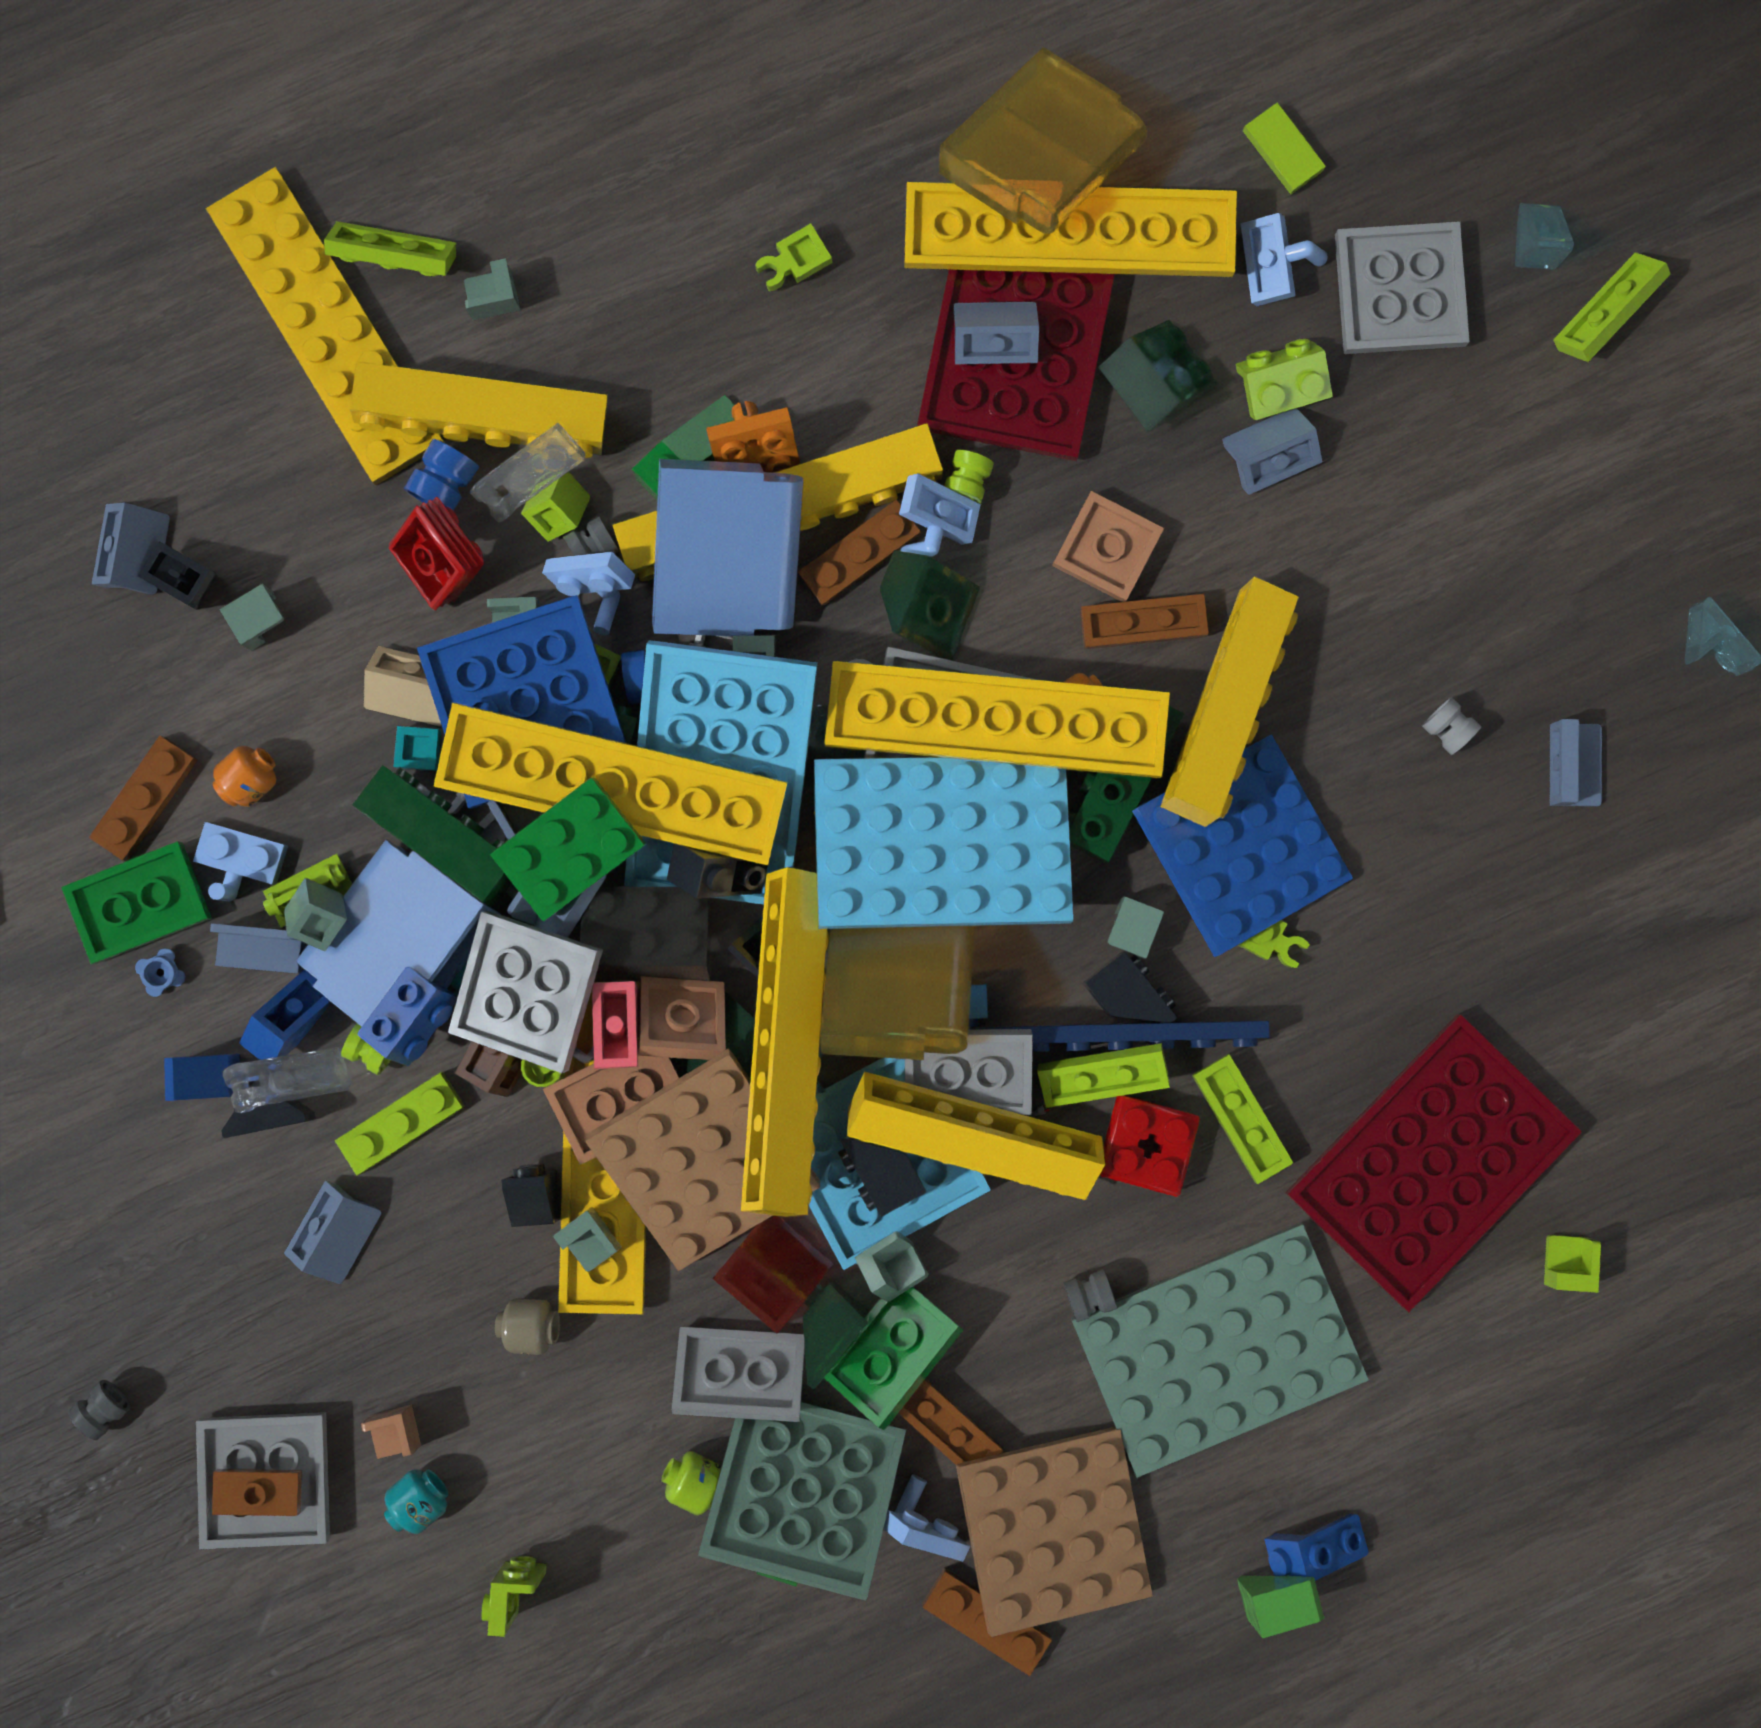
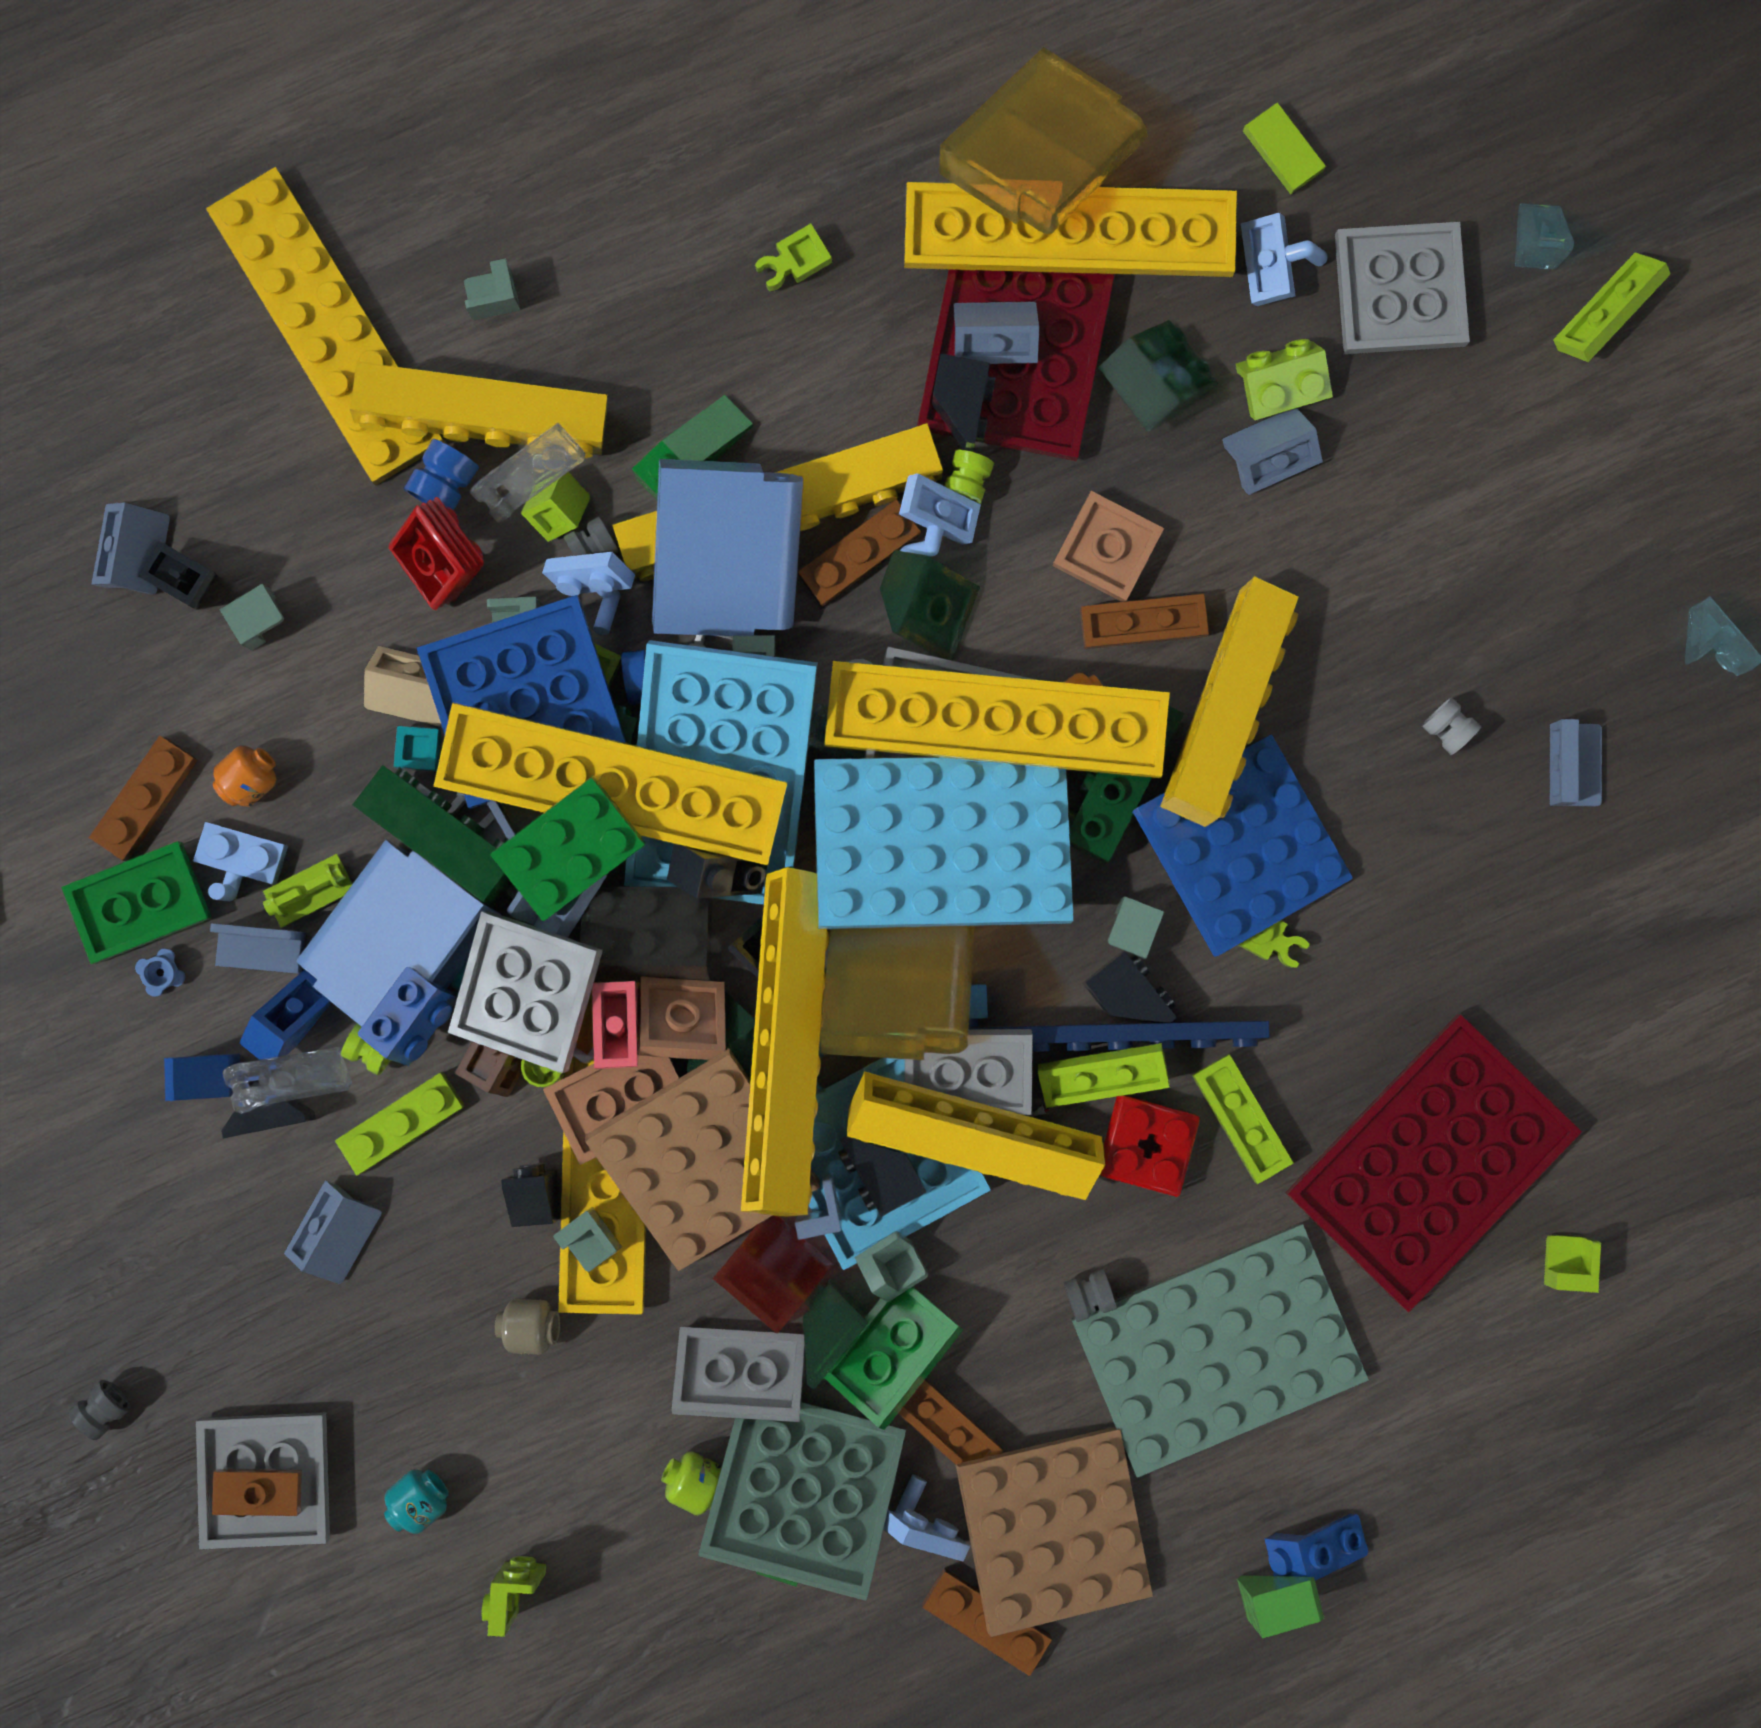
(315, 914): sand green panel -> none
(390, 249): lime plate -> none
(393, 1432): nougat panel -> none
(755, 439): orange plate -> none
(824, 1220): none -> sand blue panel
(959, 396): none -> black slope

